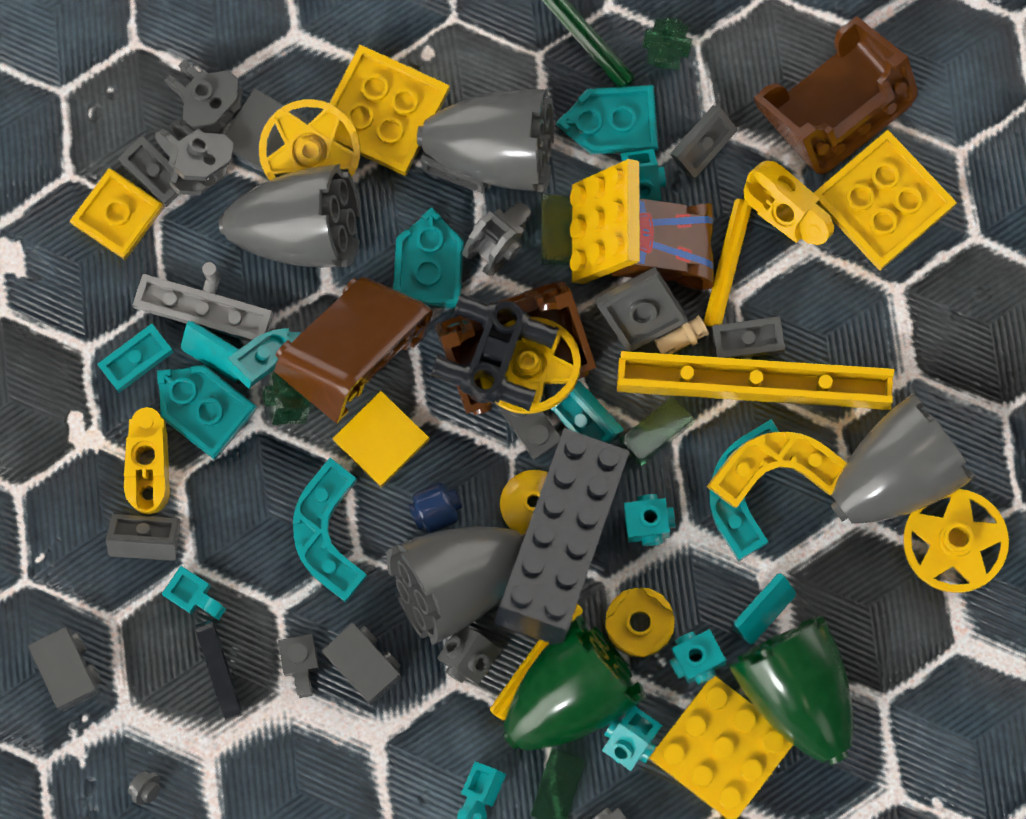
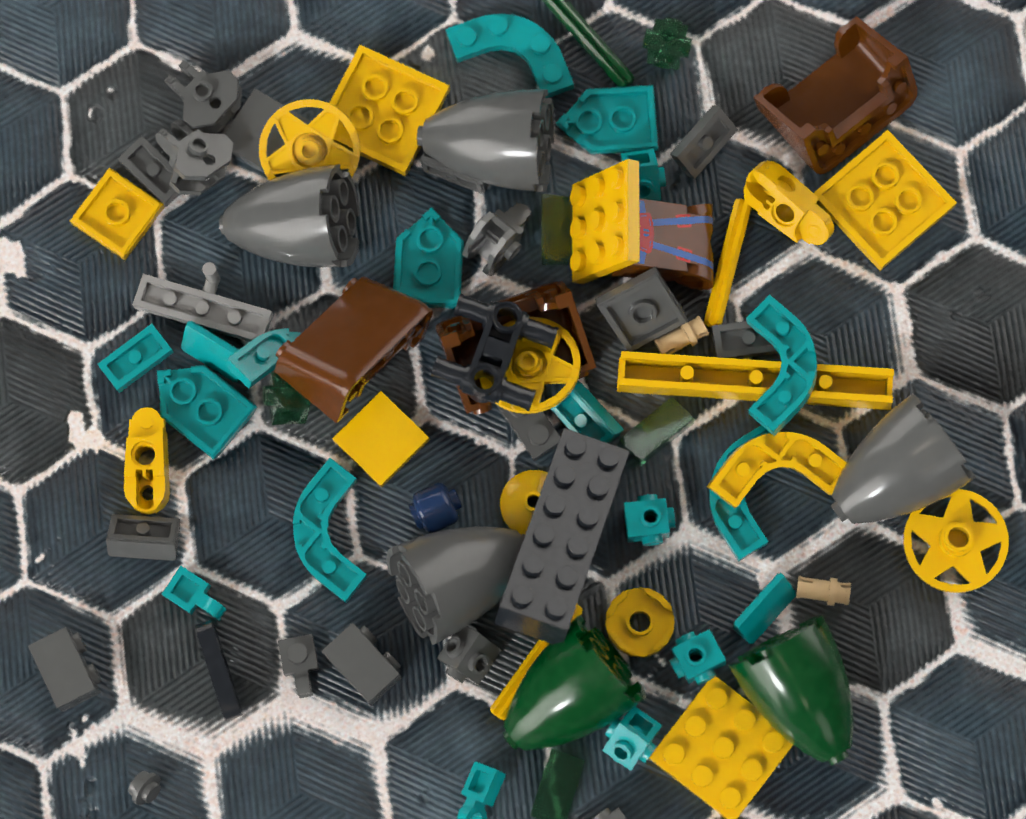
(517, 36): none -> teal plate
(797, 368): none -> teal plate
(824, 590): none -> tan pin

